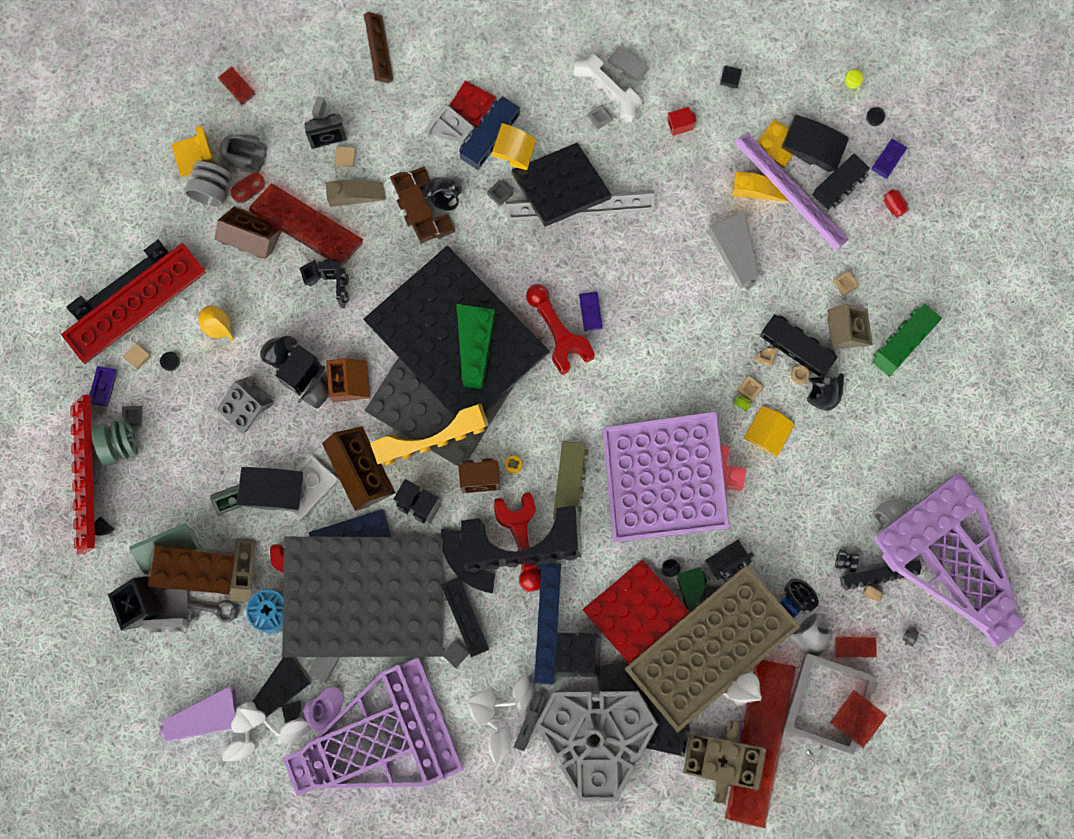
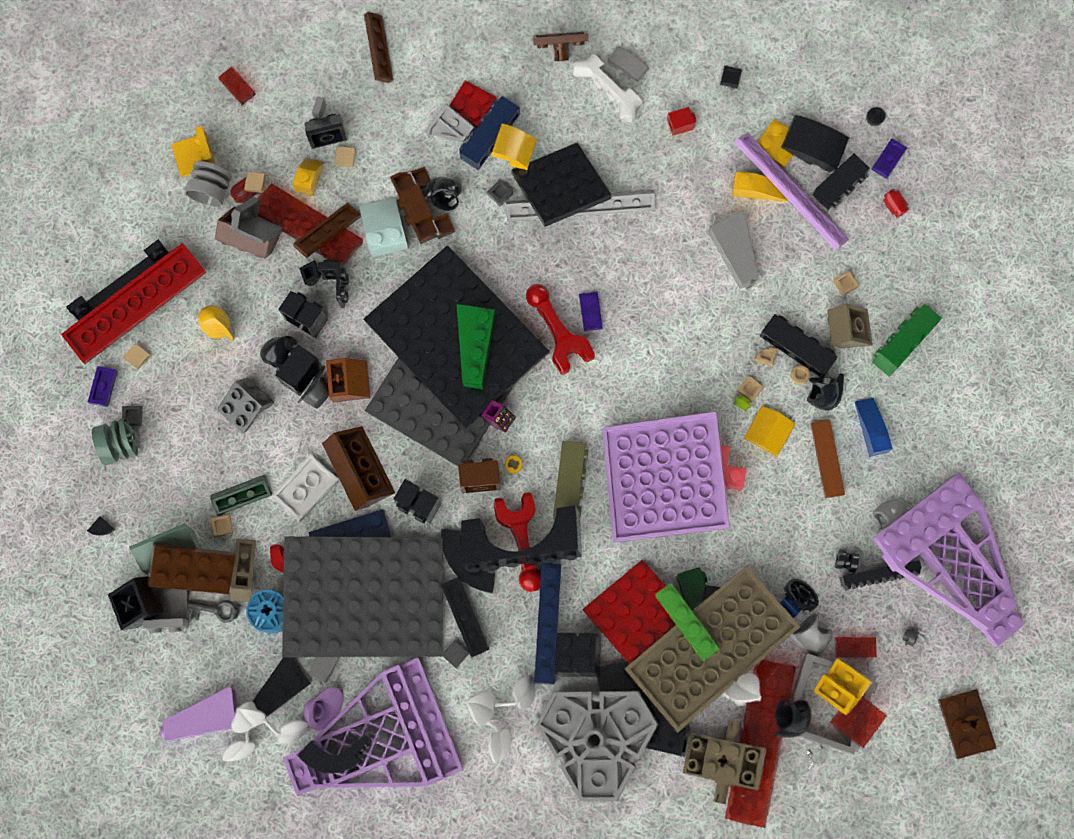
(83, 470): red plate -> none
(169, 361): black tile -> none
(221, 525): none -> tan tile
(243, 152): dark grey hair -> none
(249, 224): none -> dark grey bracket
(255, 182): none -> tan tile
(269, 488): black slope -> none
(291, 711): black tile -> none
(300, 311): none -> black piece
(307, 176): none -> yellow slope
(324, 762): none -> black arch
(326, 230): none -> reddish brown tile
(353, 192): dark tan slope -> none
(383, 227): none -> light aqua slope
(466, 421): yellow arch -> none
(498, 416): none -> magenta brick
(530, 721): dark grey axle -> none
(560, 42): none -> reddish brown plate
(599, 117): light grey tile -> none
(670, 568): black plate -> none
(687, 622): none -> bright green plate
(728, 560): black bracket -> none
(792, 718): none -> black piece
(827, 459): none -> dark orange tile
(842, 686): none -> yellow slope
(854, 78): neon yellow piece -> none
(872, 593): tan tile -> none
(873, 428): none -> blue slope
(967, 724): none -> reddish brown plate

